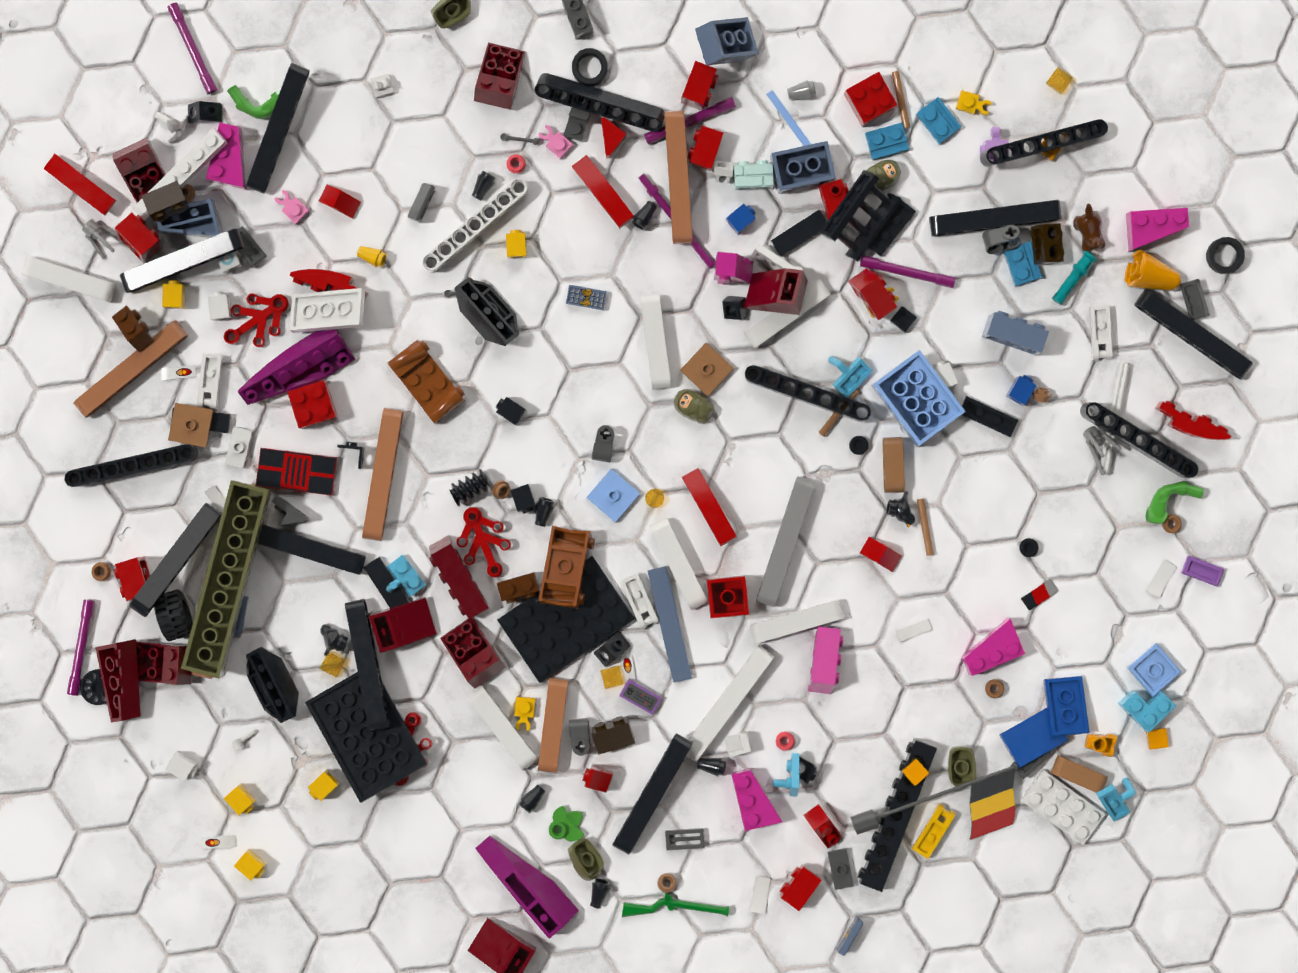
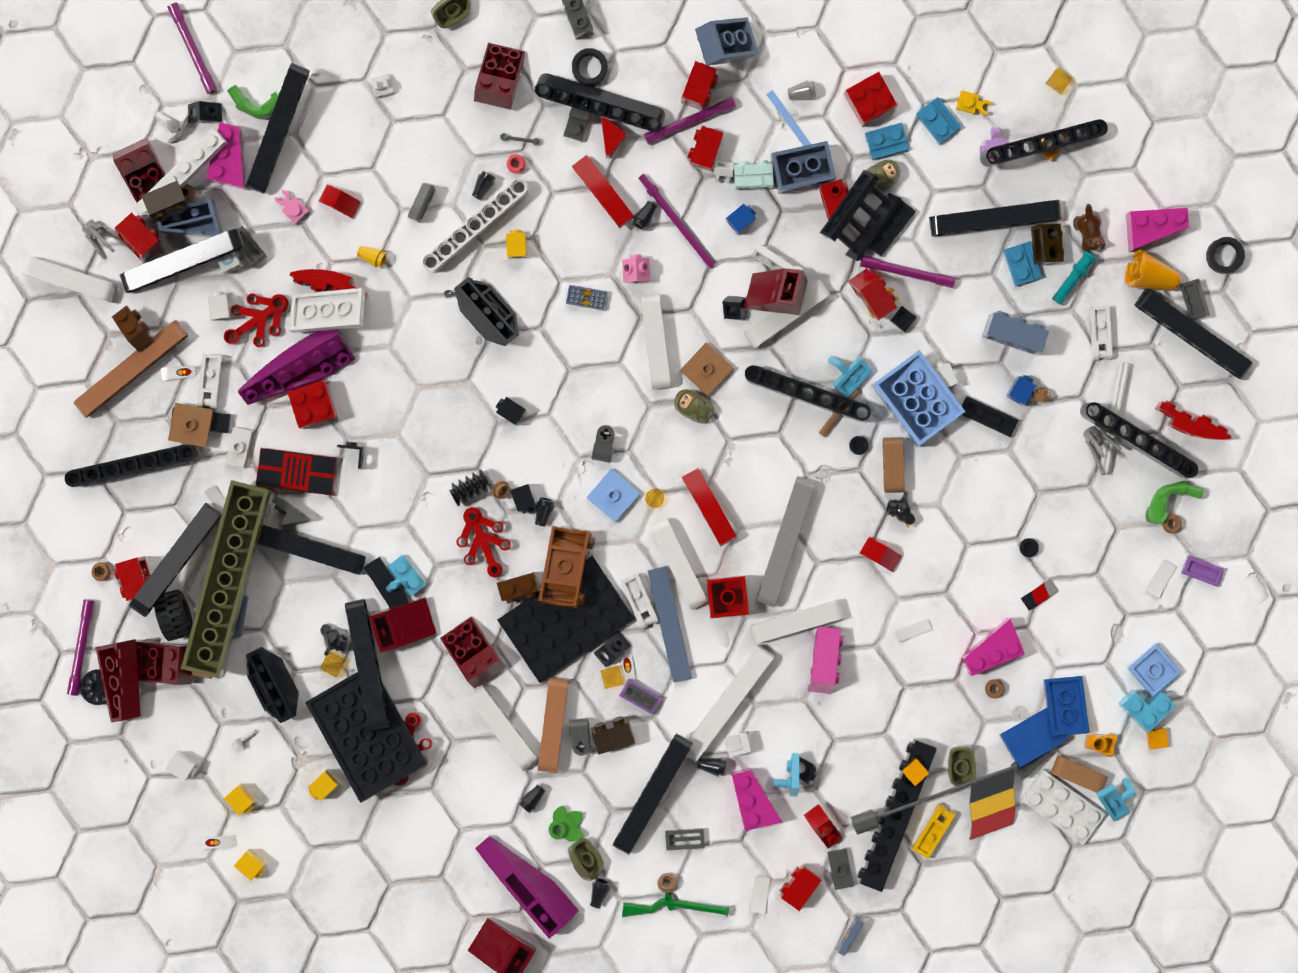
(79, 184): red slope -> none
(173, 295): yellow brick -> none
(382, 474): nougat beam -> none
(426, 381): dark orange piece -> none
(457, 577): dark red wedge -> none
(524, 708): yellow plate -> none
(557, 143): bright pink plate -> none
(597, 778): red slope -> none
(636, 269): none -> bright pink brick
(678, 177): nougat beam -> none
(732, 268): dark pink wedge -> none
(785, 747): coral plate -> none
(799, 233): black tile -> none
(900, 99): medium nougat bar -> none
(925, 527): medium nougat bar -> none
(1000, 240): dark grey piece -> none

